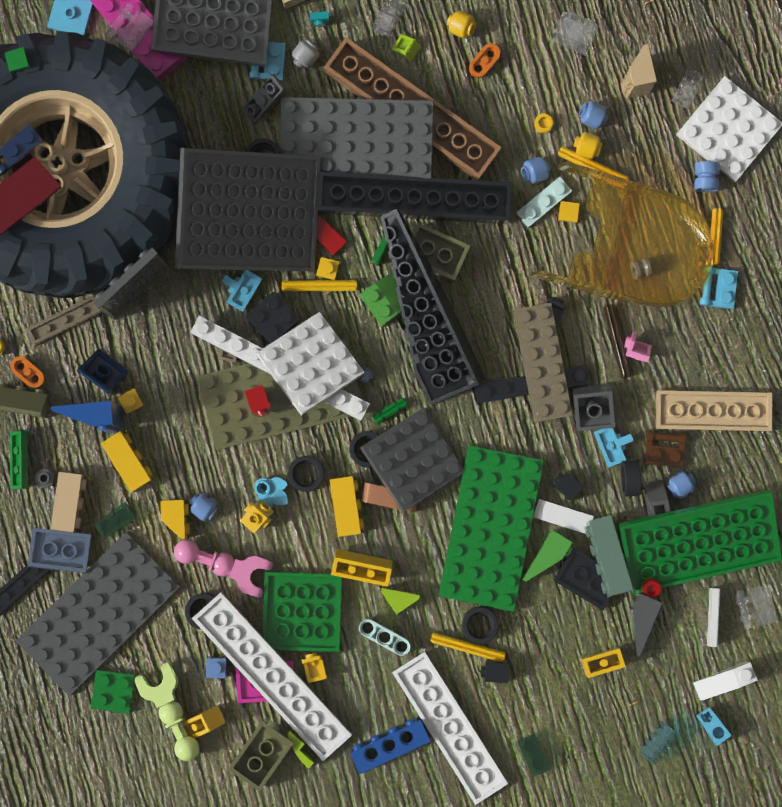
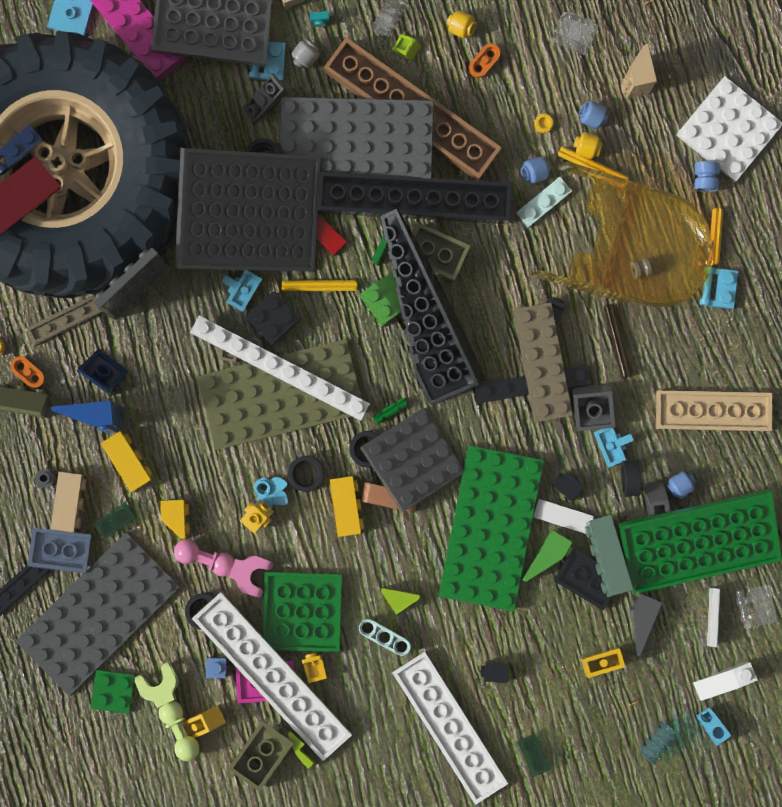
(17, 60): green tile -> none
(19, 460): green plate -> none
(130, 401): yellow plate -> none
(134, 31): clear plate -> none
(203, 506): medium blue head -> none
(258, 401): red brick -> none
(310, 363): white plate -> none
(327, 268): yellow plate -> none
(362, 567): yellow brick -> none
(368, 375): sand blue hinge -> none
(384, 755): blue brick -> none
(468, 647): yellow axle -> none
(494, 622): black tyre -> none
(568, 212): yellow tile -> none
(637, 349): bright pink bracket -> none
(651, 587): red tile -> none
(664, 455): reddish brown plate -> none
(688, 88): clear slope -> none

